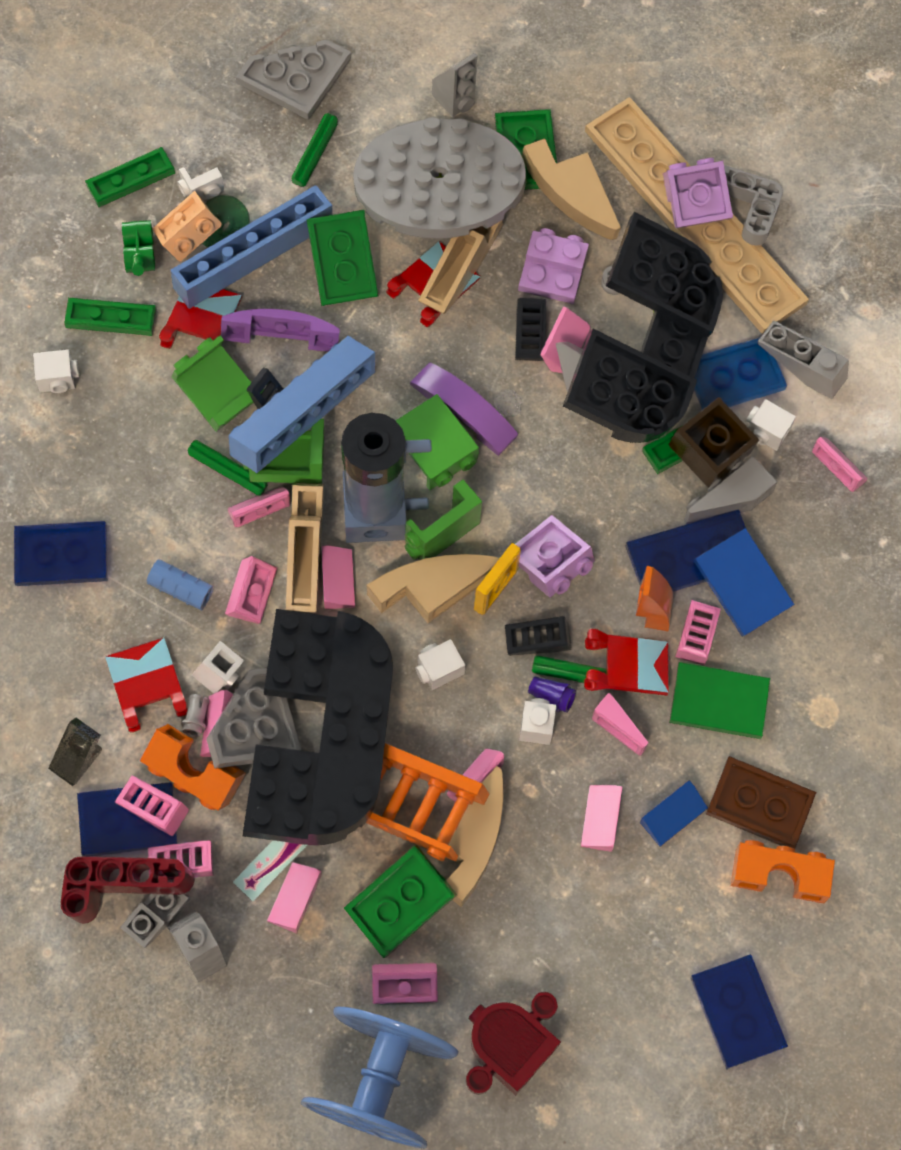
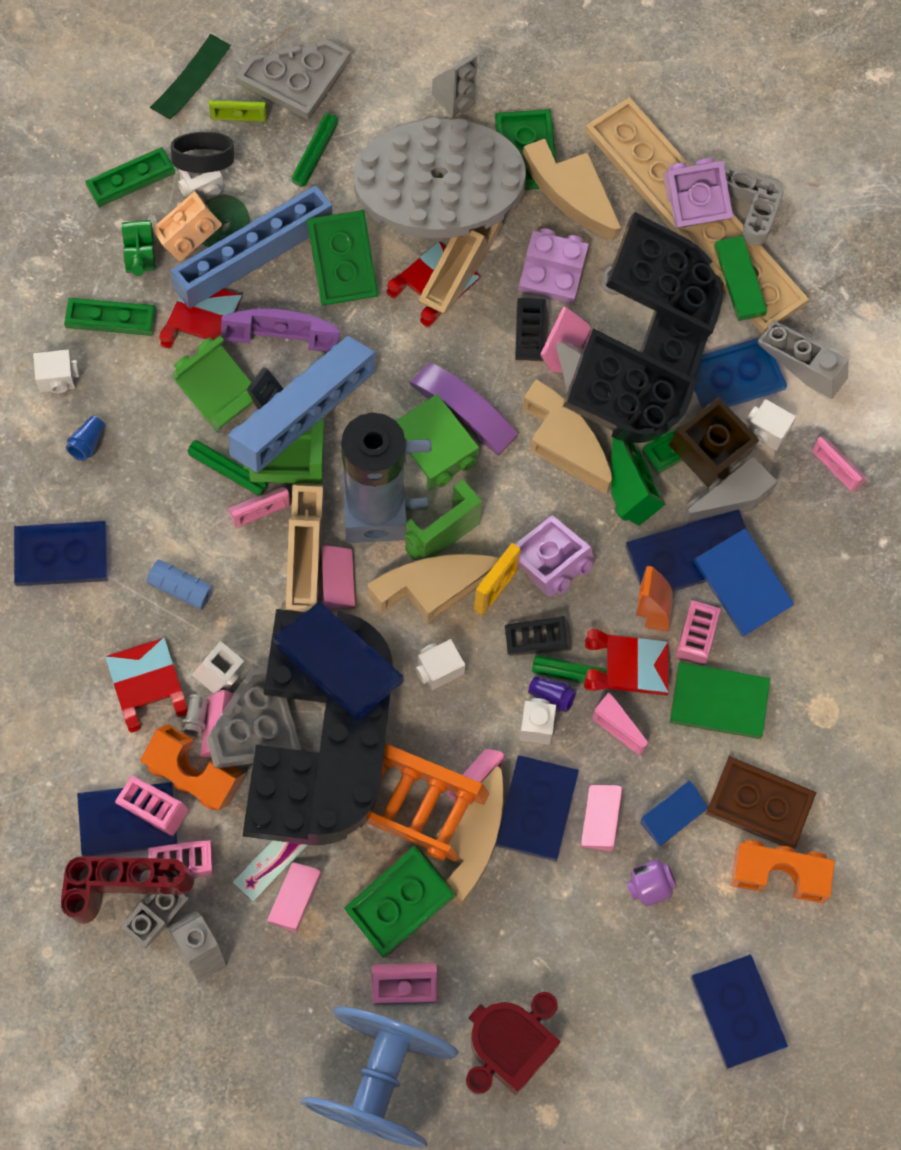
(75, 752): clear smoke slope -> none
(85, 439): none -> blue cone
(191, 77): none -> dark green sticker
(202, 163): none -> black tyre
(238, 111): none -> lime slope
(251, 590): bright pink slope -> none
(338, 660): none -> clear blue tile
(537, 808): none -> clear blue tile
(566, 438): none -> tan slope
(633, 484): none -> green slope
(652, 883): none -> medium lavender head
(740, 278): none -> green tile

